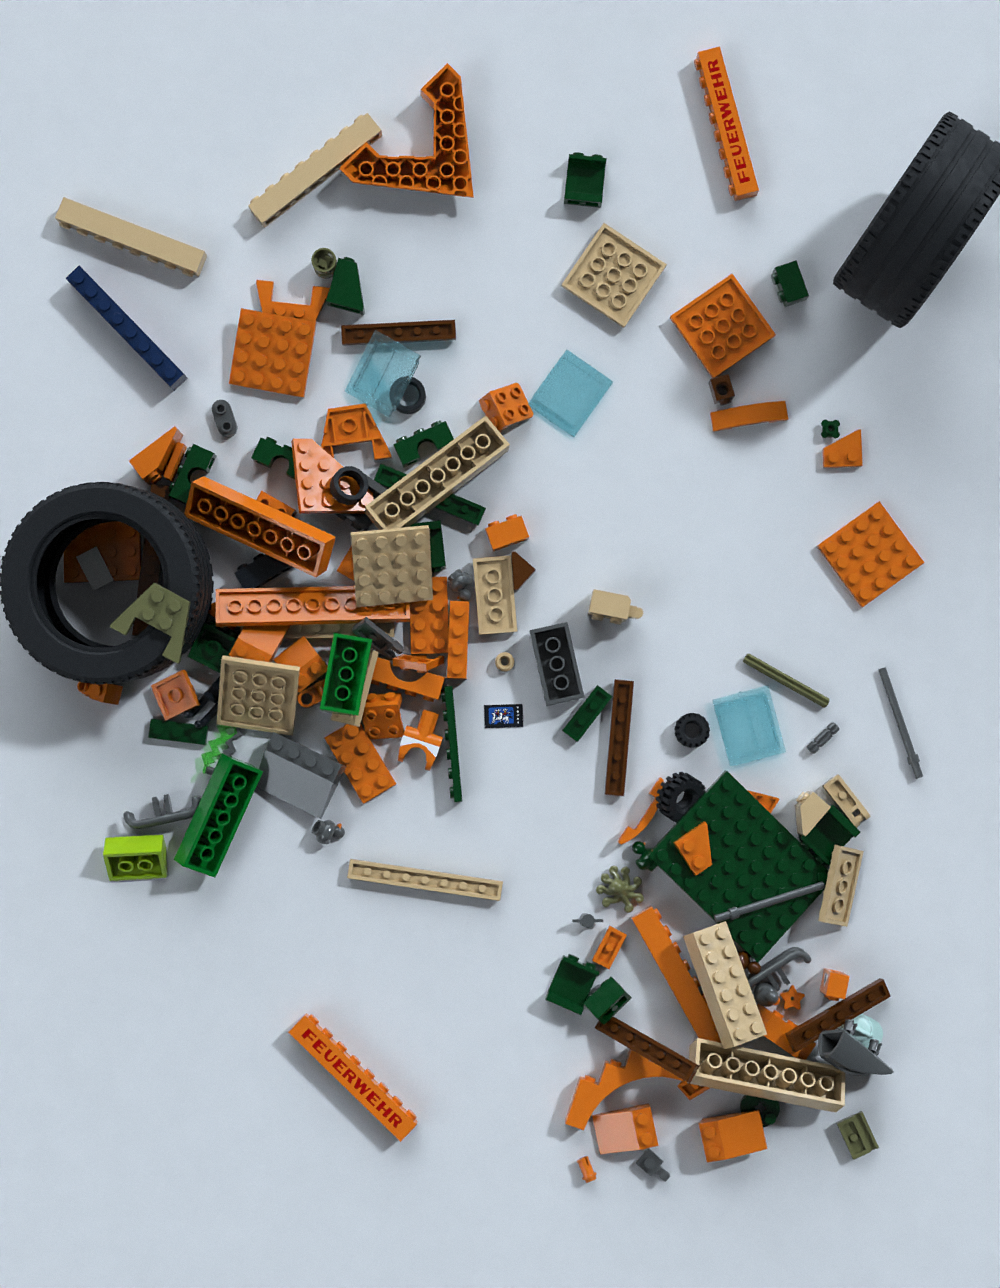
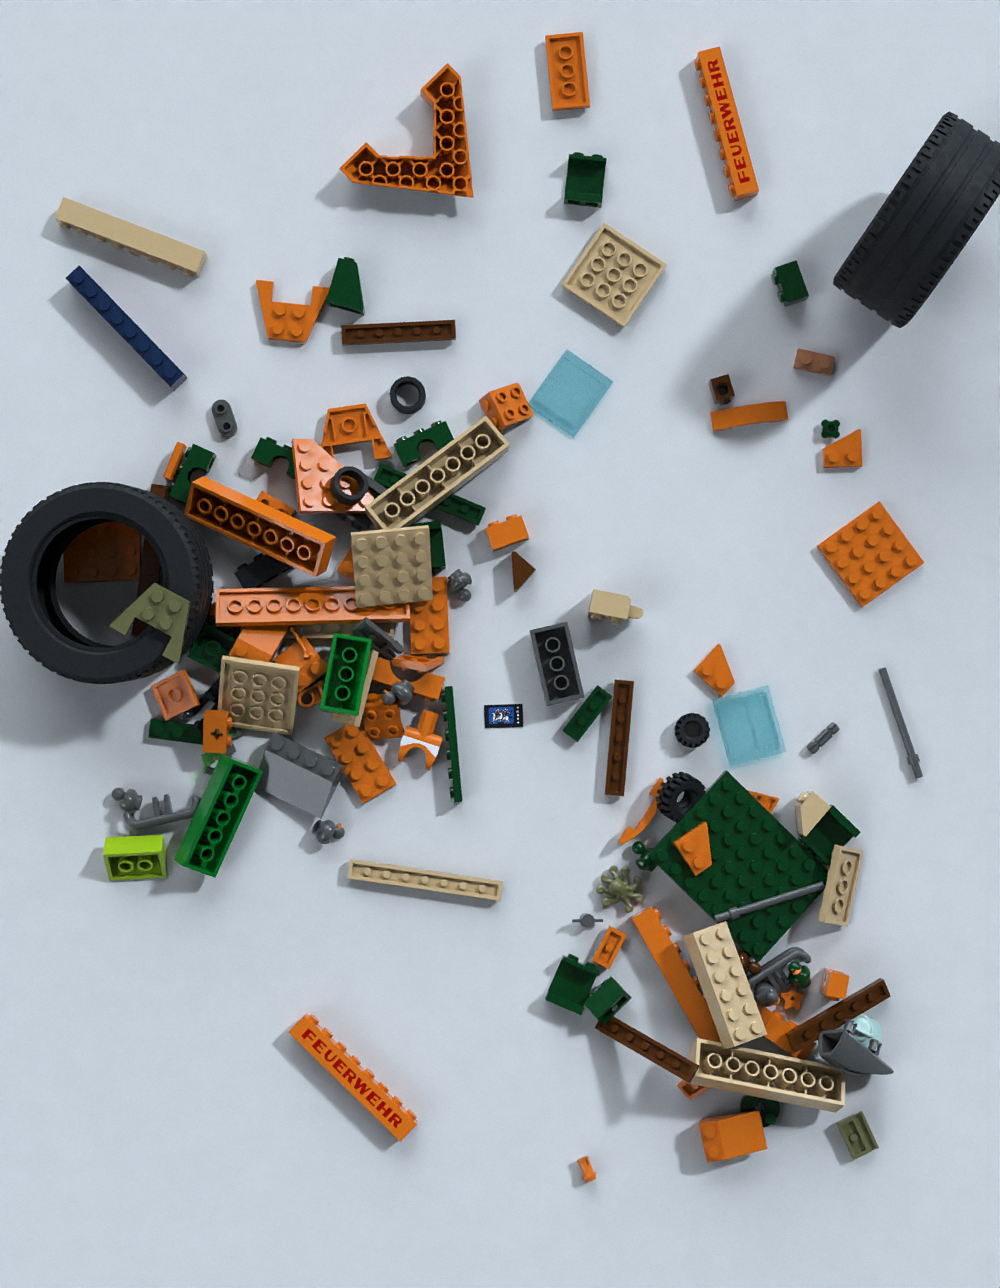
(94, 568): white sticker -> none
(101, 692): orange brick -> none
(131, 799): none -> dark grey animal
(154, 459): orange slope -> none
(211, 740): none -> orange brick
(272, 352): orange plate -> none
(306, 654): none -> orange hinge
(314, 170): tan brick -> none
(324, 262): olive wheel -> none
(383, 373): clear light blue piece -> none
(401, 690): none -> dark grey animal
(458, 640): orange arch -> none
(495, 595): tan plate -> none
(509, 657): tan plate -> none
(567, 71): none -> orange plate
(613, 1075): orange arch -> none
(625, 1129): orange slope -> none
(651, 1164): dark grey plate -> none
(716, 671): none -> orange wing
(722, 326): orange plate -> none
(786, 680): olive axle -> none
(799, 975): none -> dark green animal
(814, 362): none -> nougat plate
(846, 800): tan plate -> none

